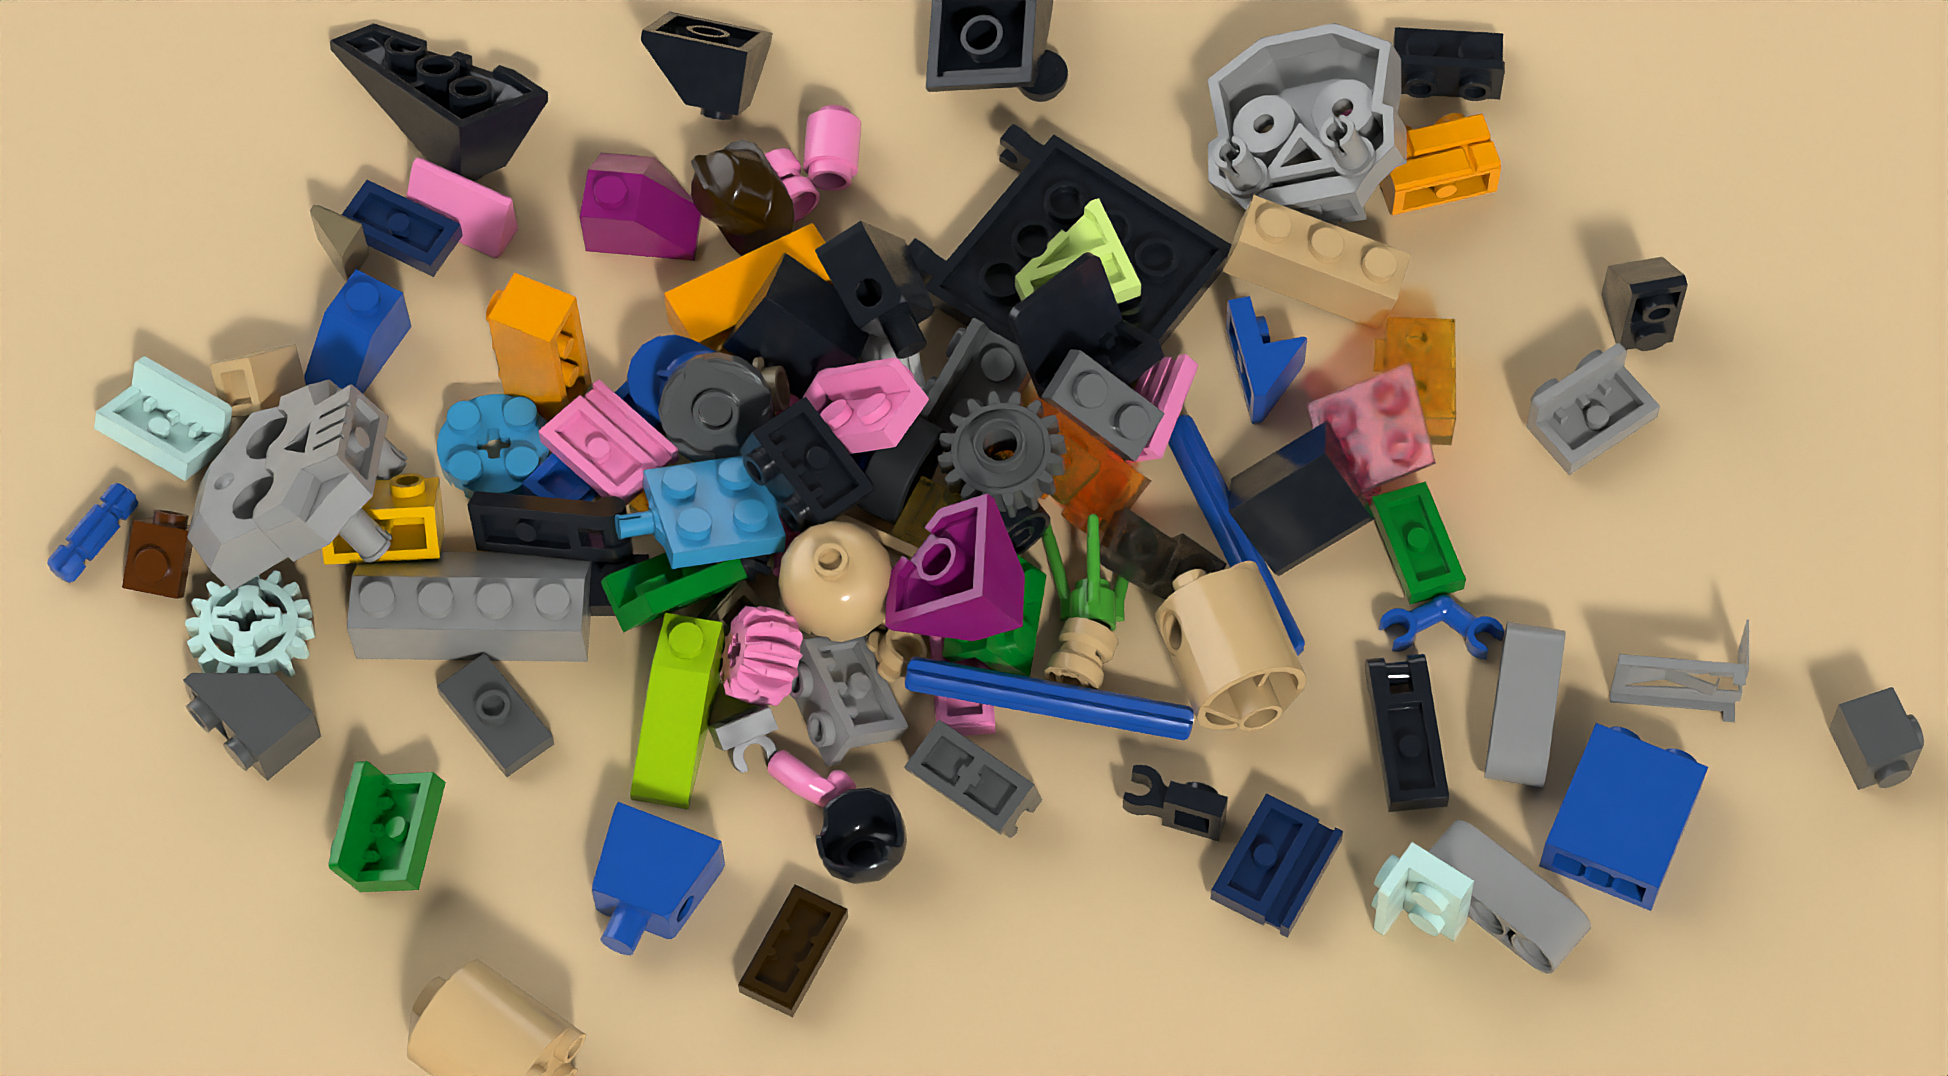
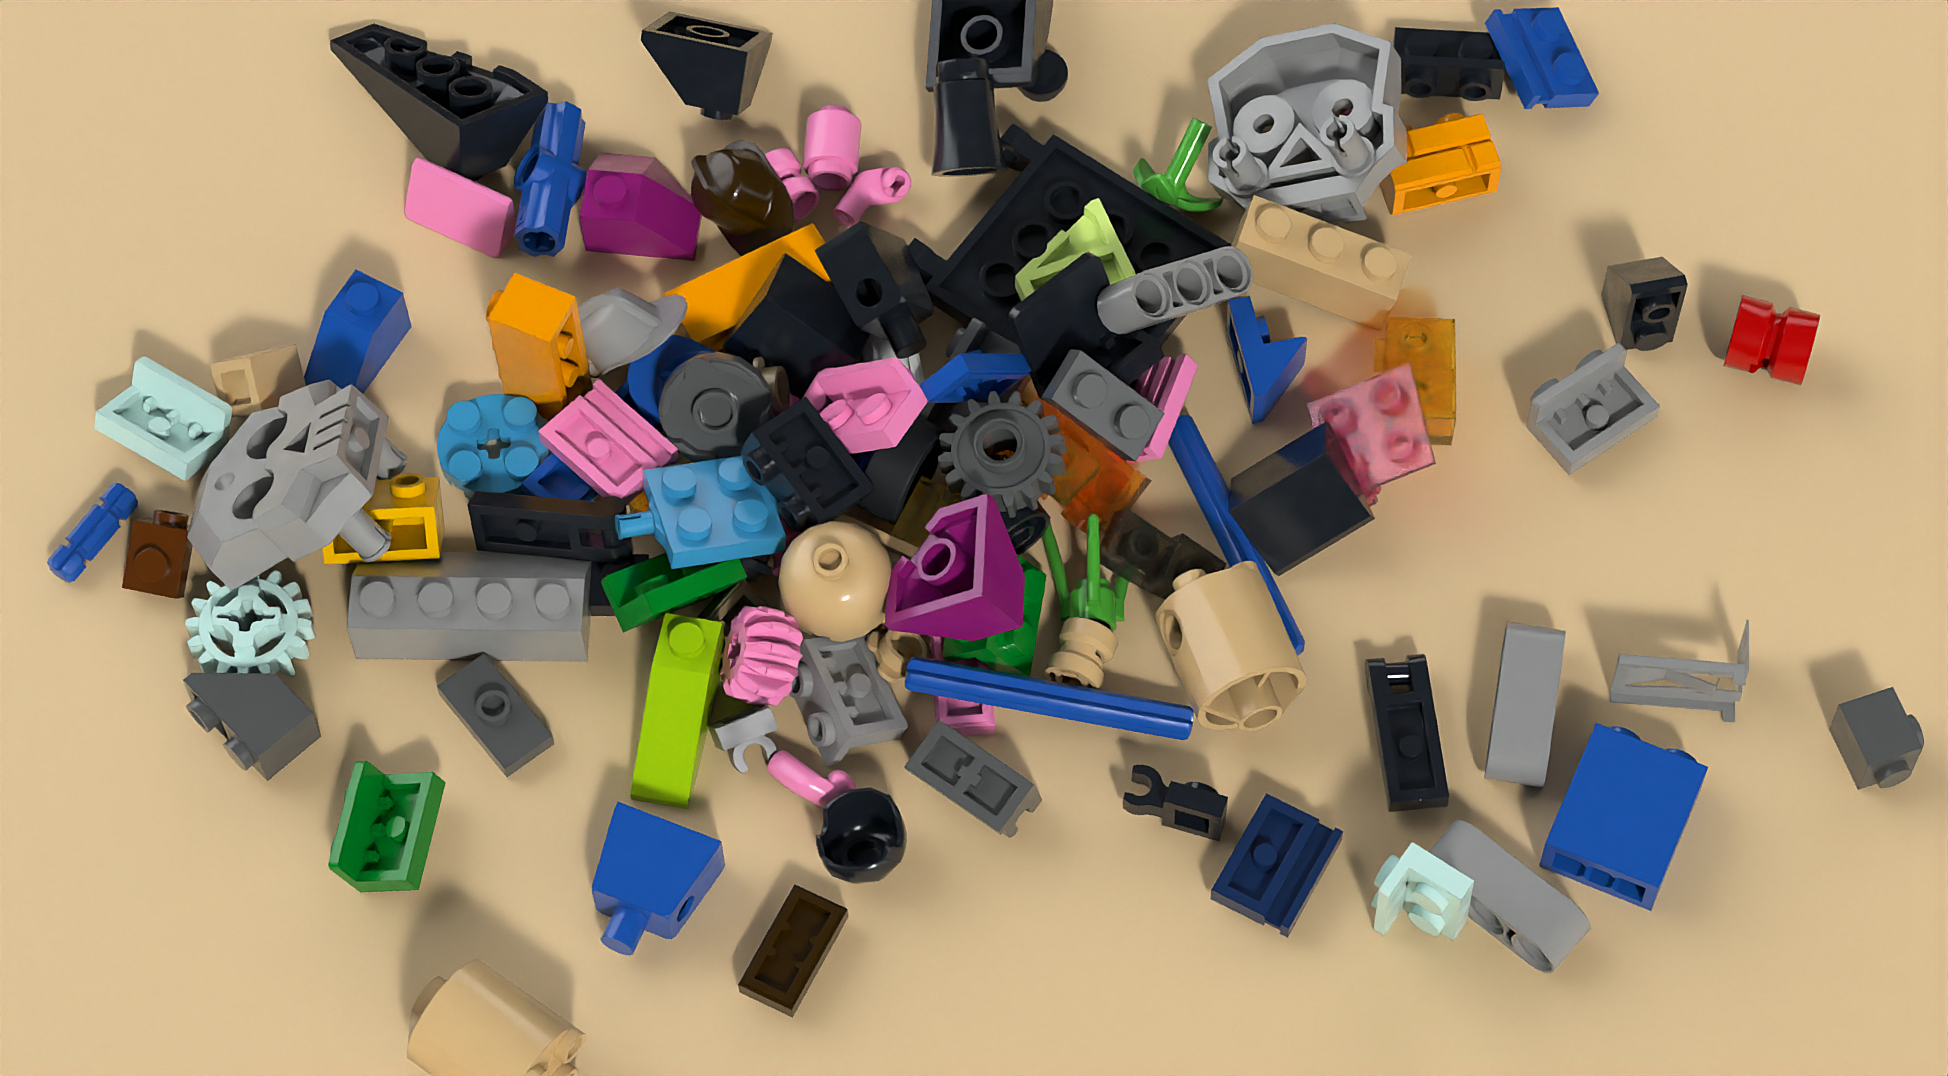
(341, 239): dark tan slope -> none
(403, 228): dark blue plate -> none
(550, 179): none -> blue piece
(626, 327): none -> light grey piece
(872, 189): none -> bright pink arm
(966, 120): none -> black plant
(975, 376): none -> blue plate
(1171, 186): none -> bright green plant
(1174, 290): none -> light grey beam
(1417, 543): green plate -> none
(1442, 609): blue arm -> none
(1542, 58): none -> blue plate
(1772, 340): none -> red wheel

